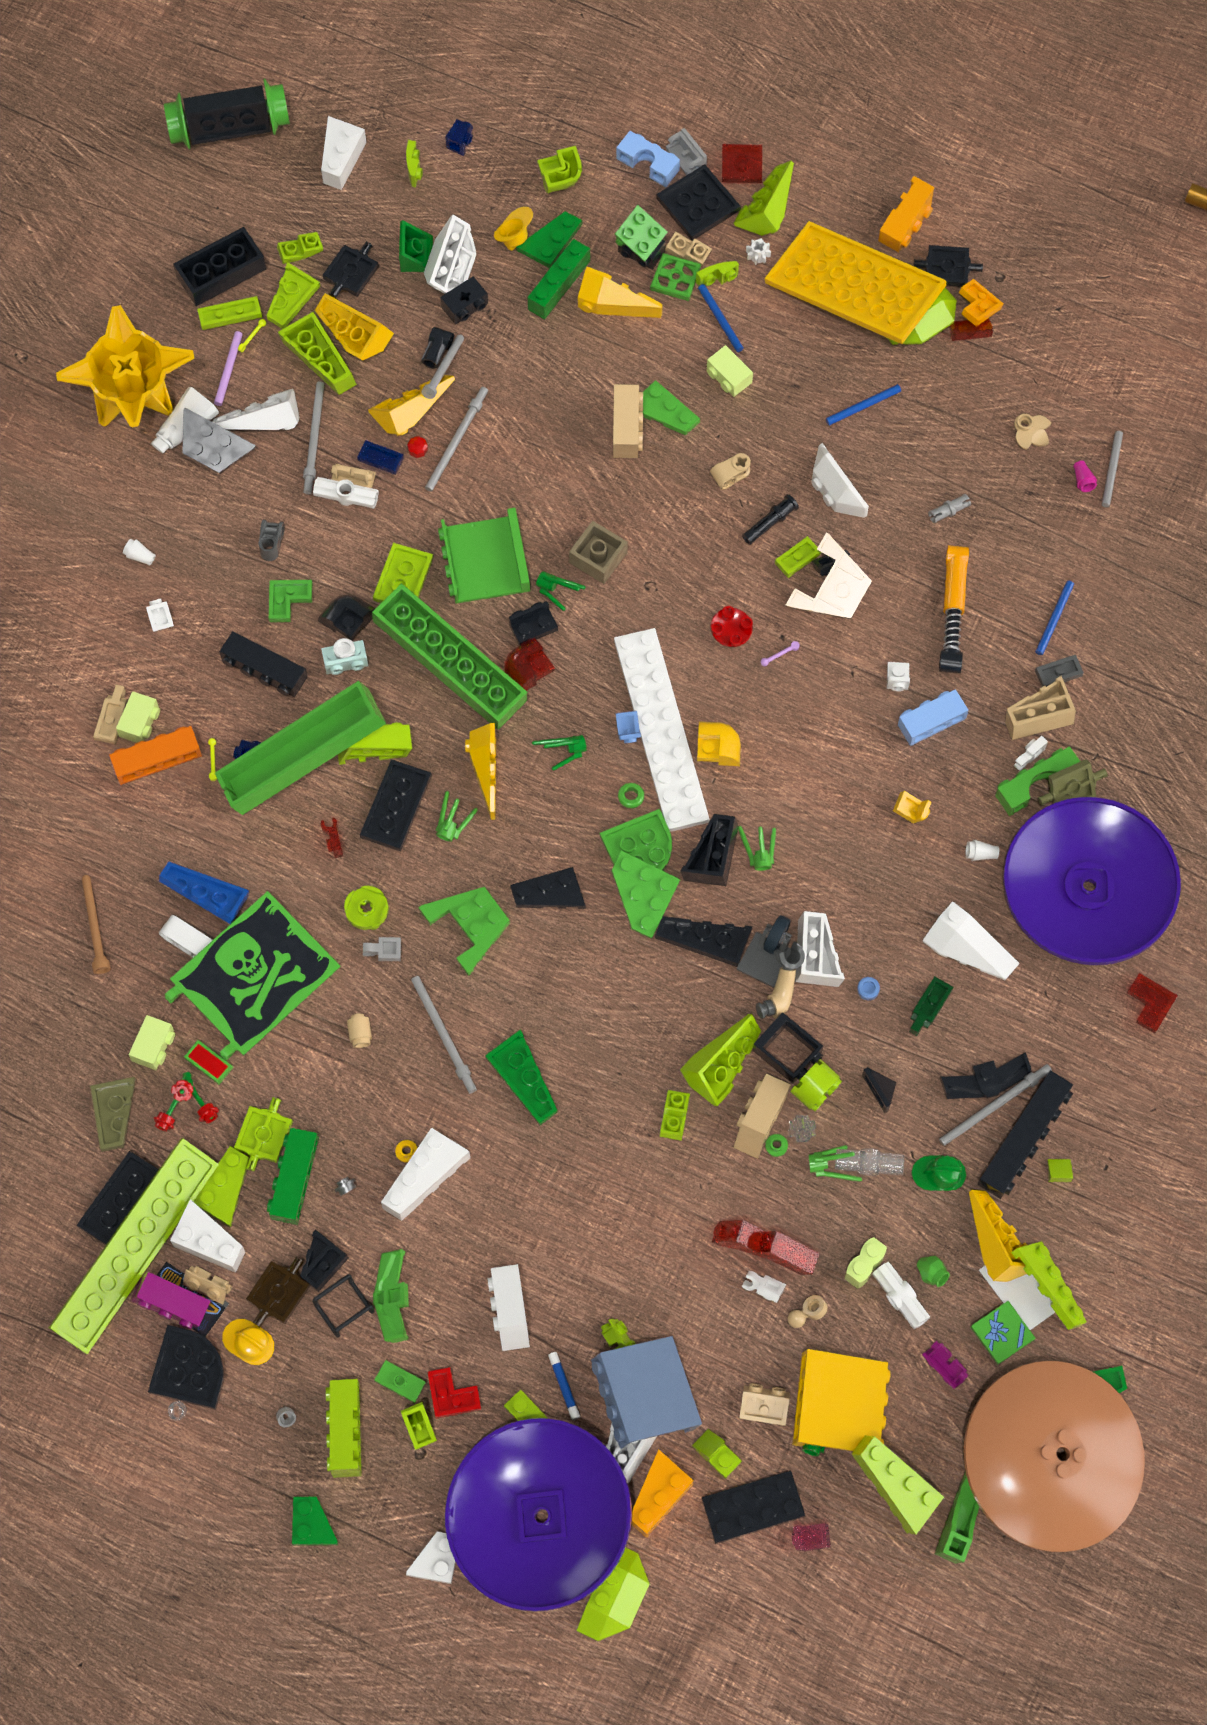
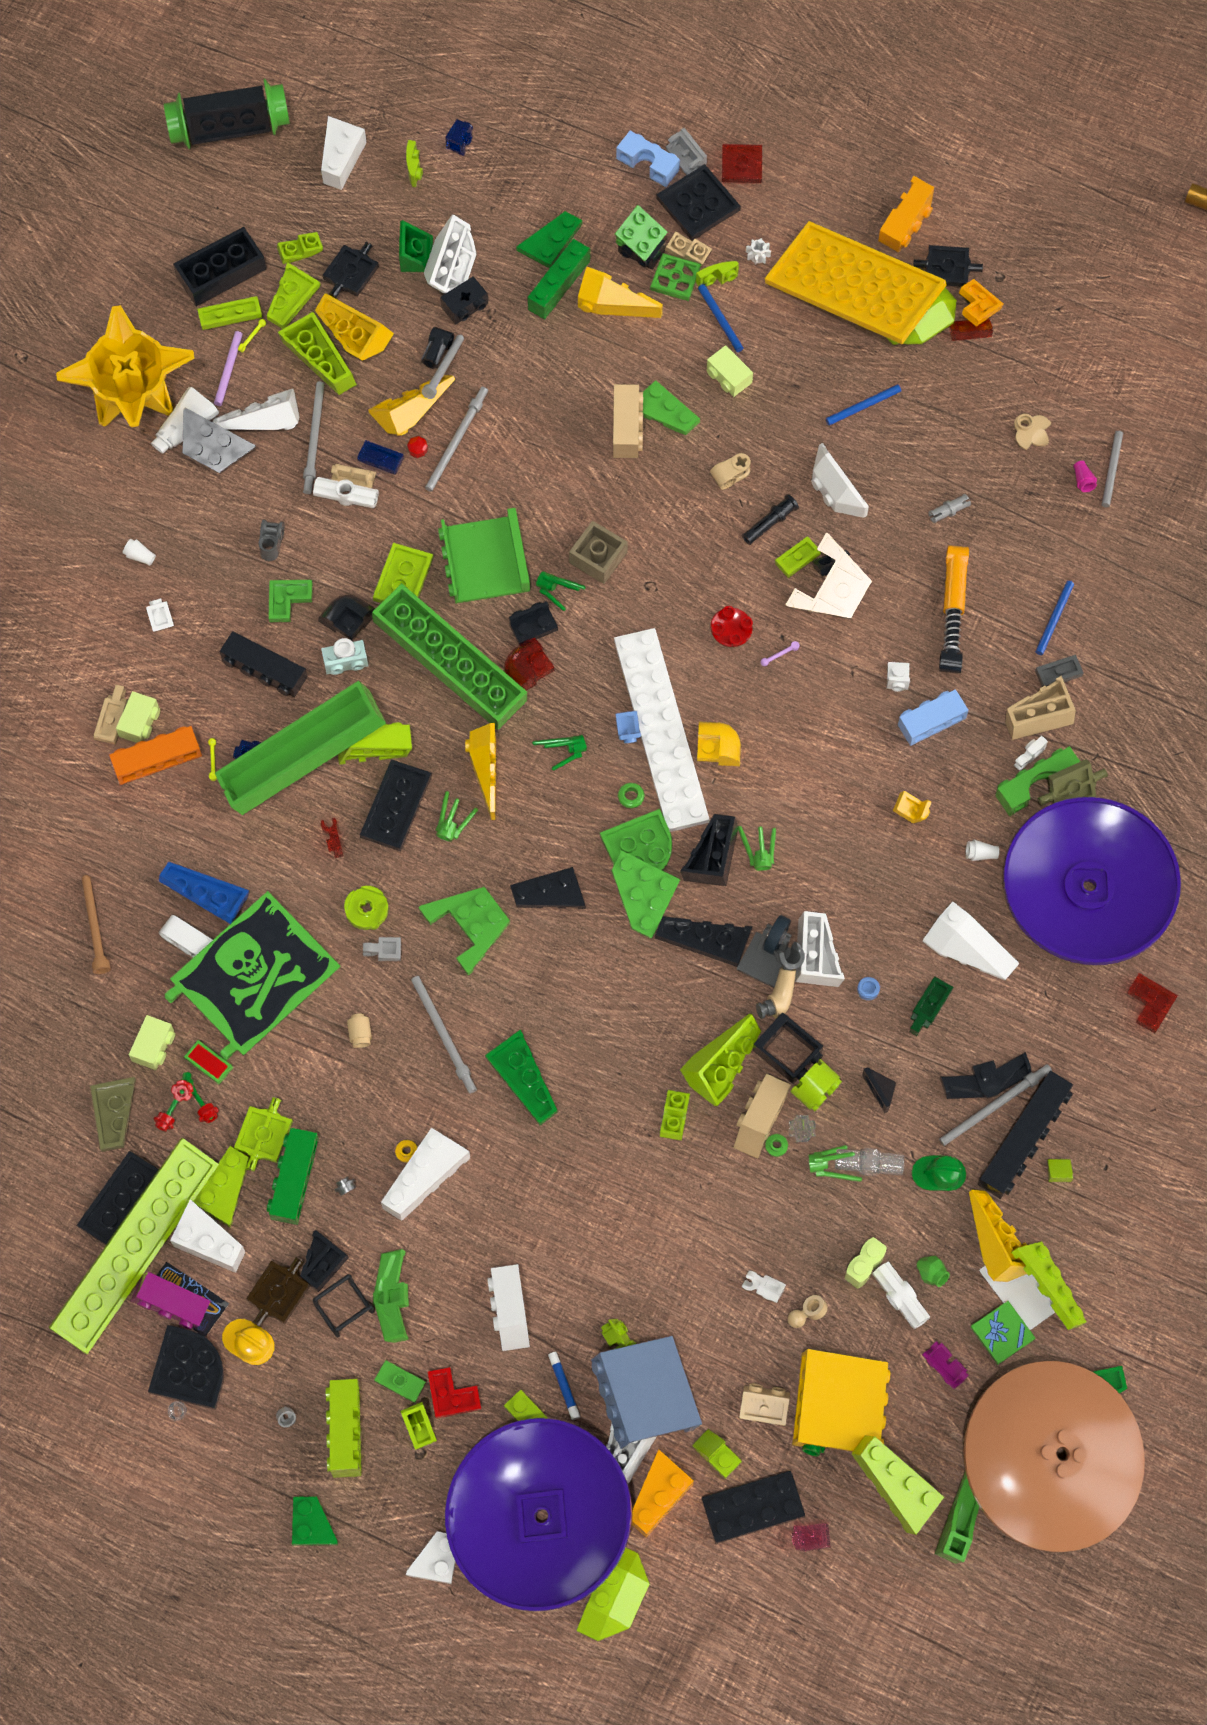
(197, 1280): tan hinge -> none
(514, 228): yellow piece -> none
(560, 170): lime brick -> none
(766, 1244): clear red arch -> none
(768, 204): lime wedge -> none

